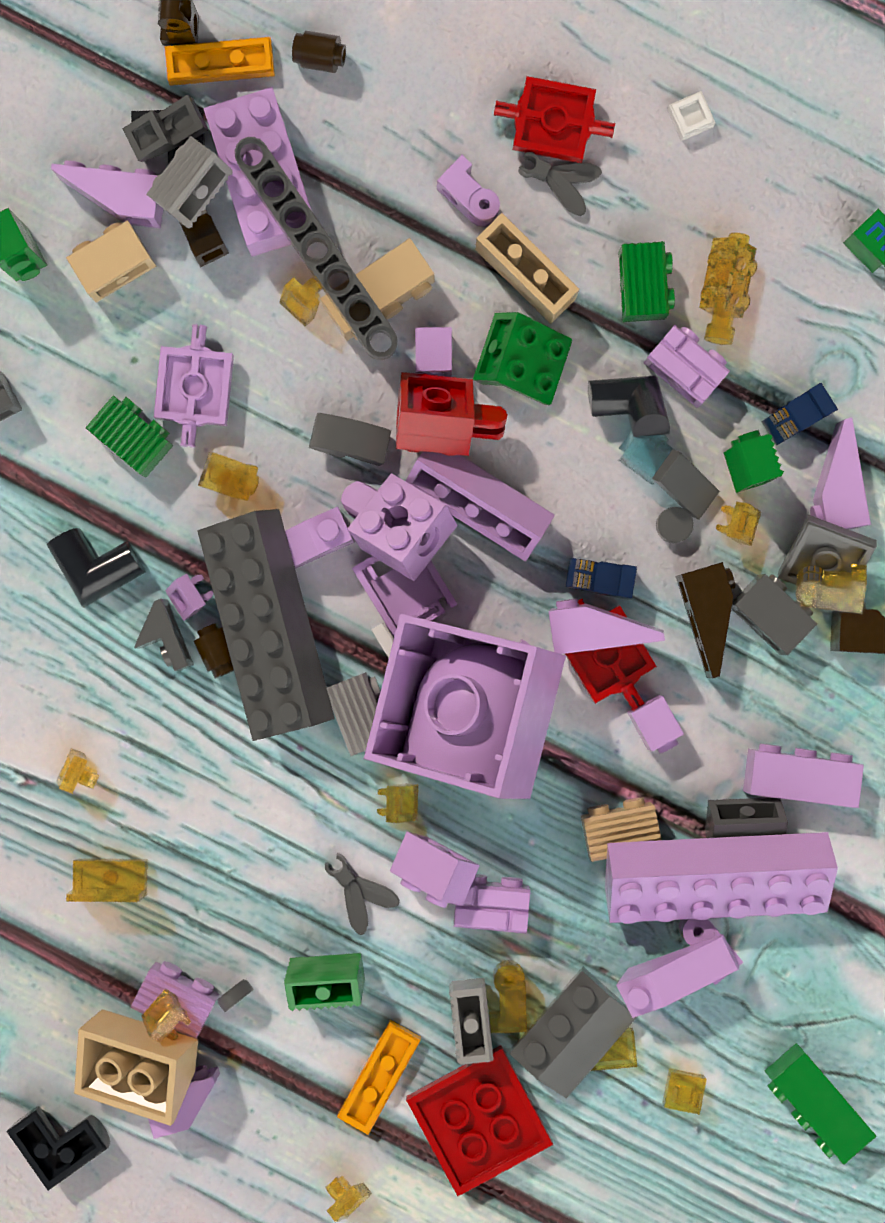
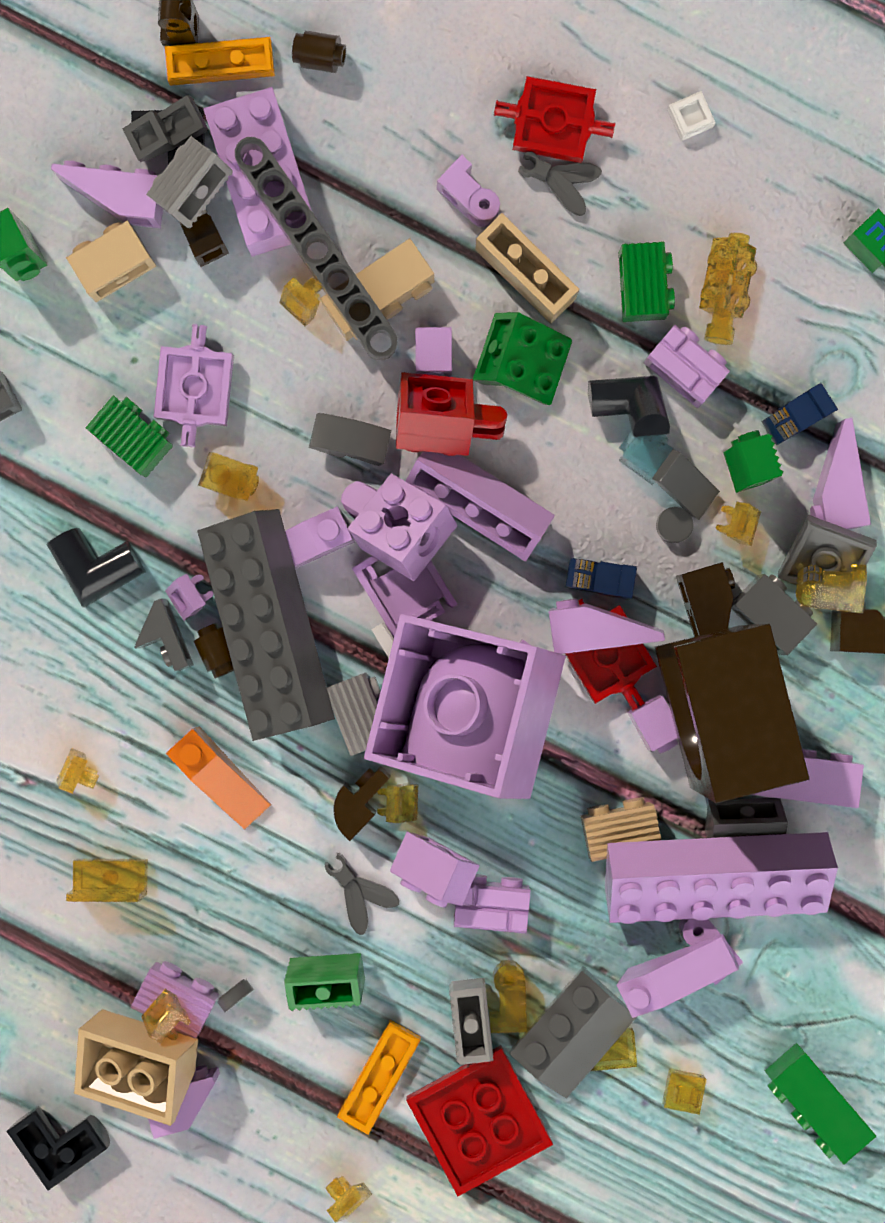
(218, 777): none -> orange slope
(352, 806): none -> dark brown brick
(732, 712): none -> dark brown piece

